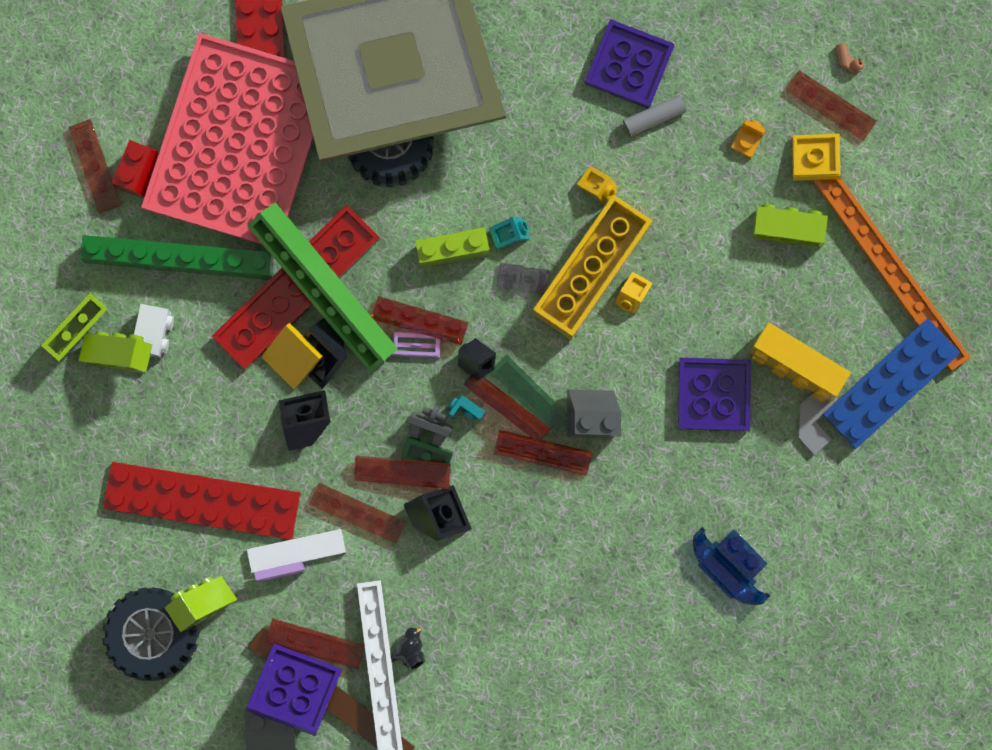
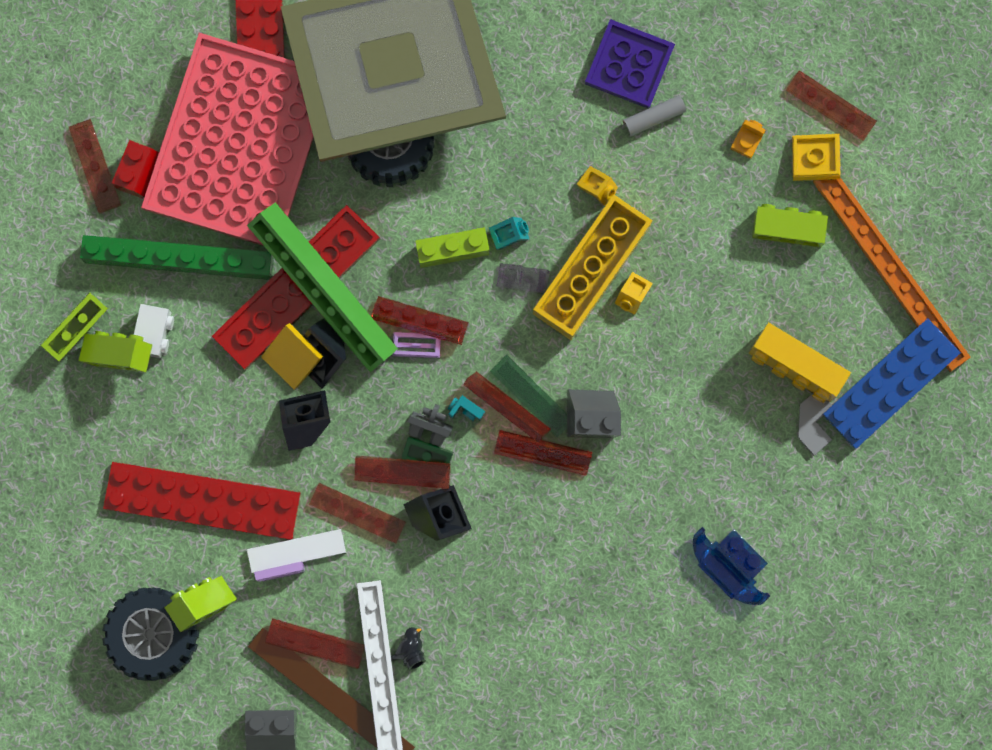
(294, 689): dark purple plate -> none
(476, 359): black brick -> none
(714, 394): dark purple plate -> none
(847, 62): nougat arm -> none

